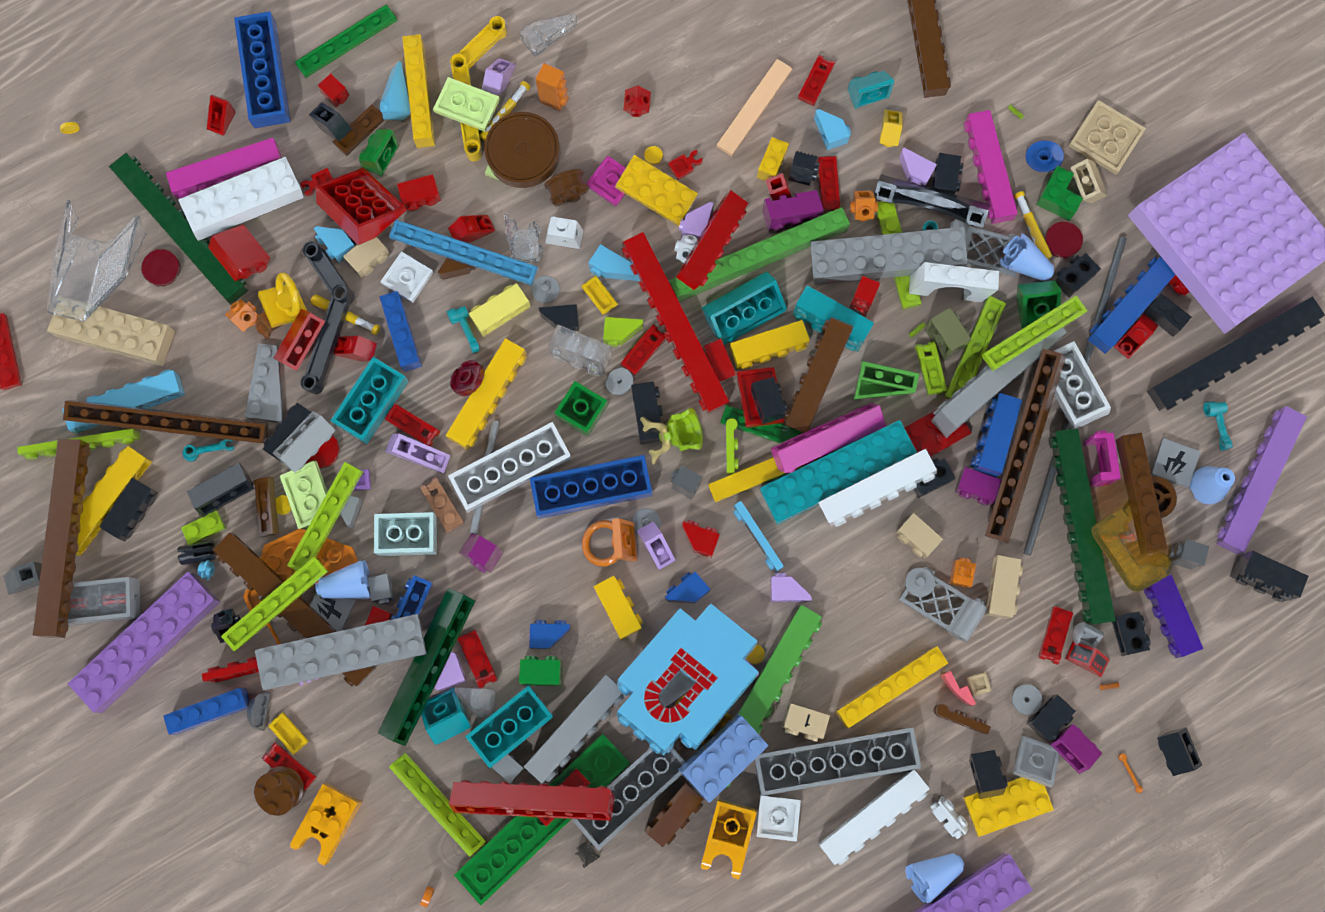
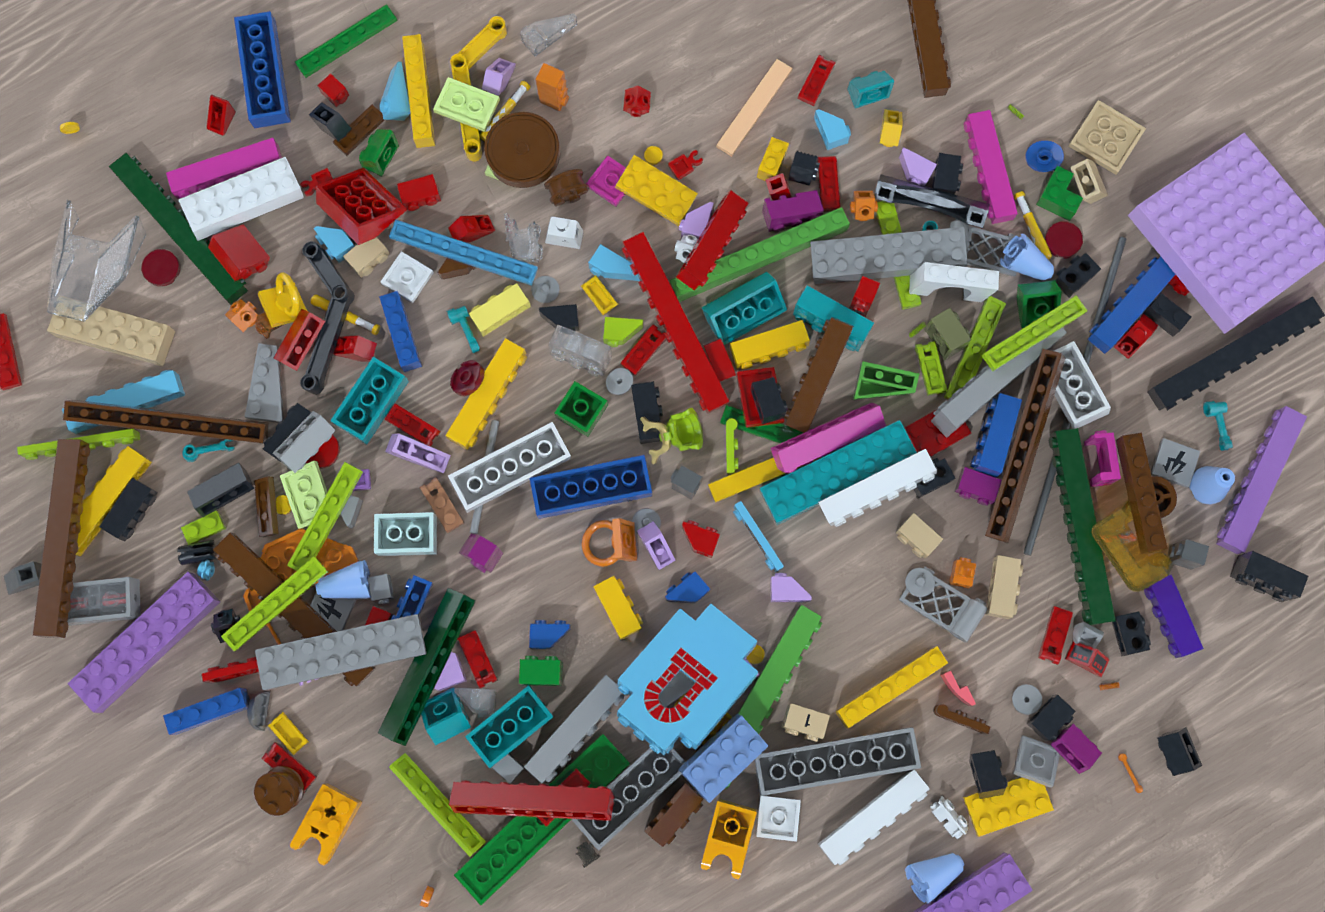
(978, 684): tan tile -> none

